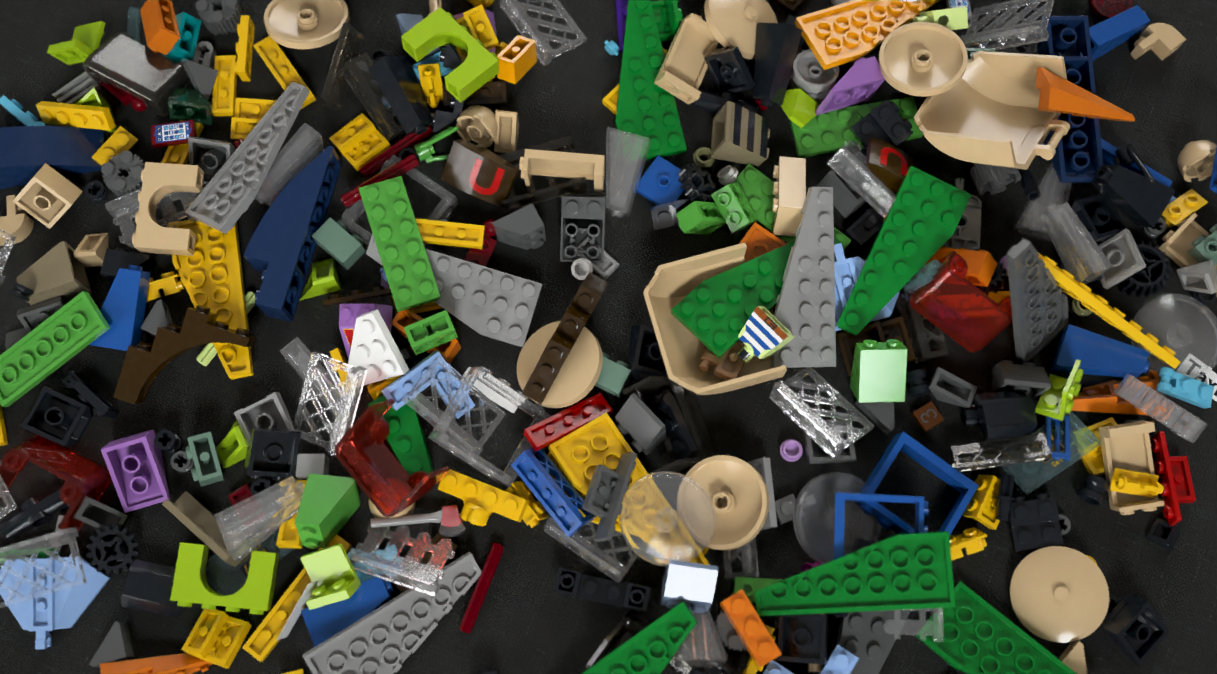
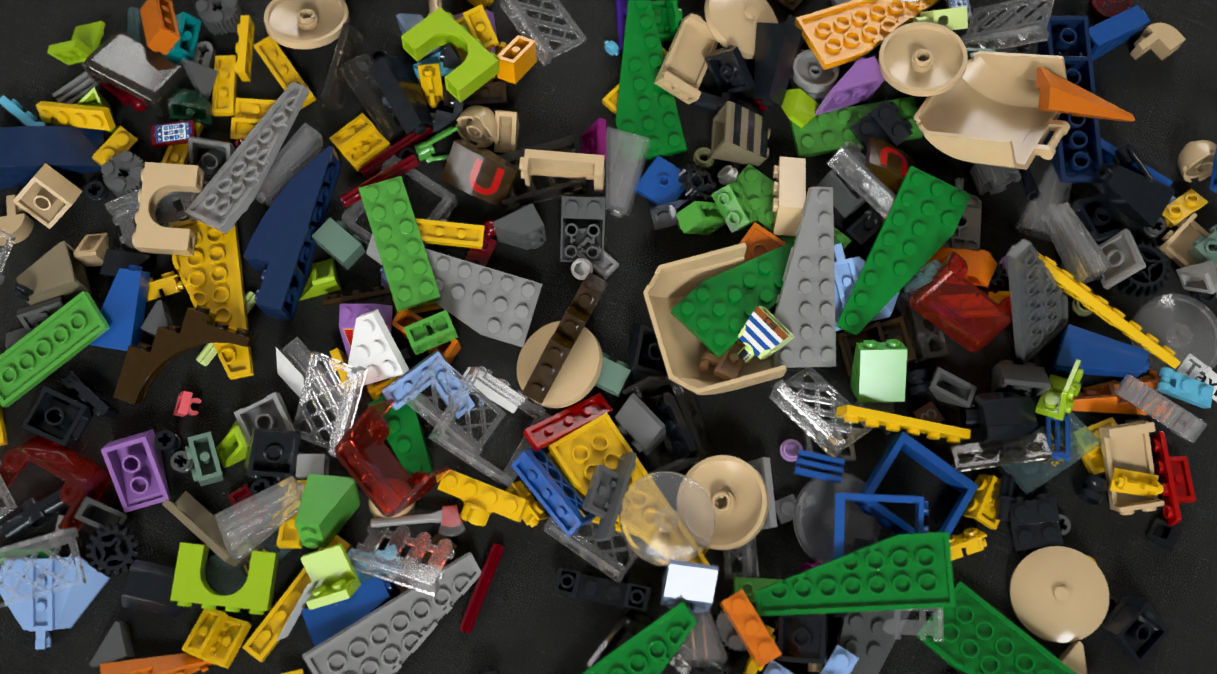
(184, 403): none -> coral tile
(289, 373): none -> white sticker
(594, 139): none -> magenta tile
(821, 458): none -> blue tile
(895, 422): none -> yellow plate

